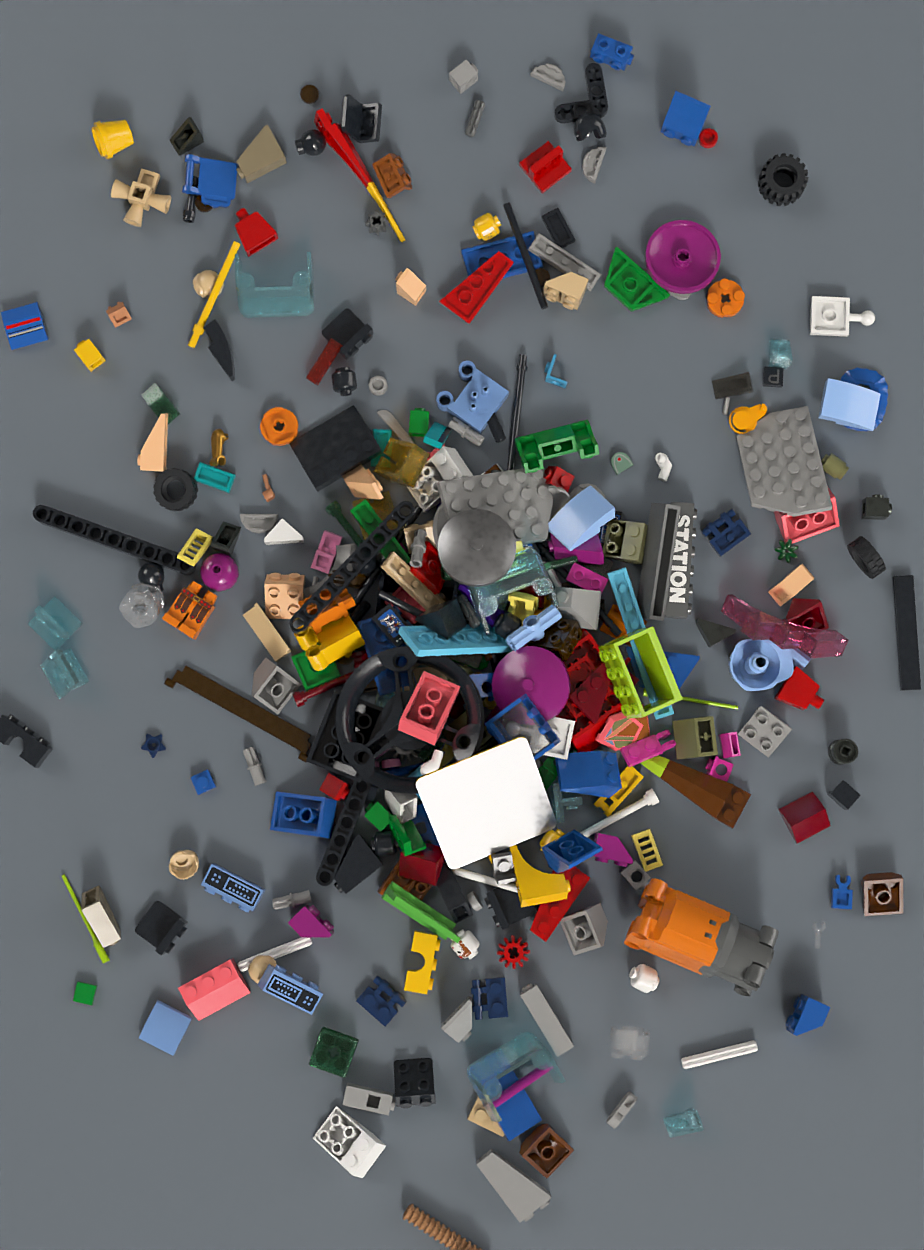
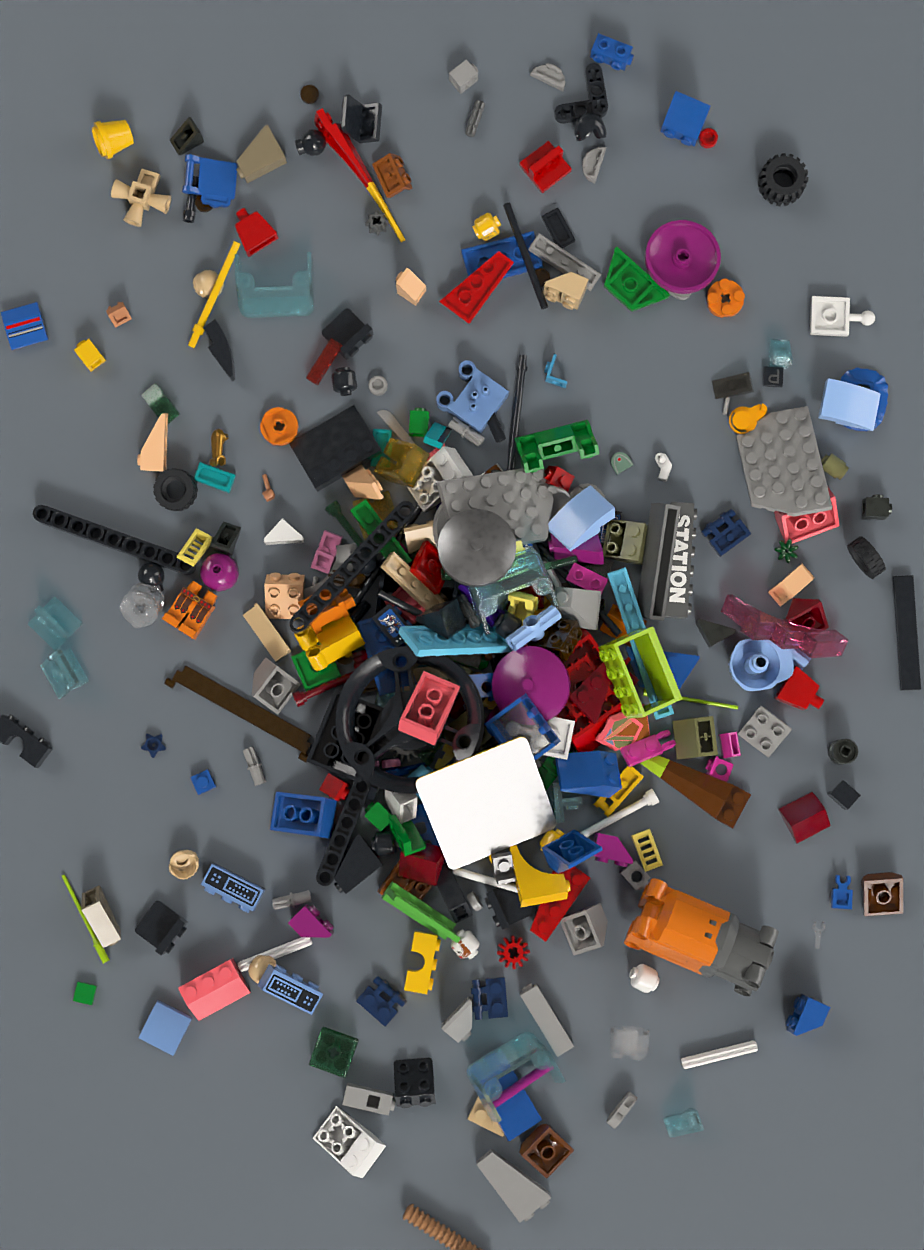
(259, 522): light grey tile -> none
(418, 548): light grey pin -> none
(433, 764): white arm -> none

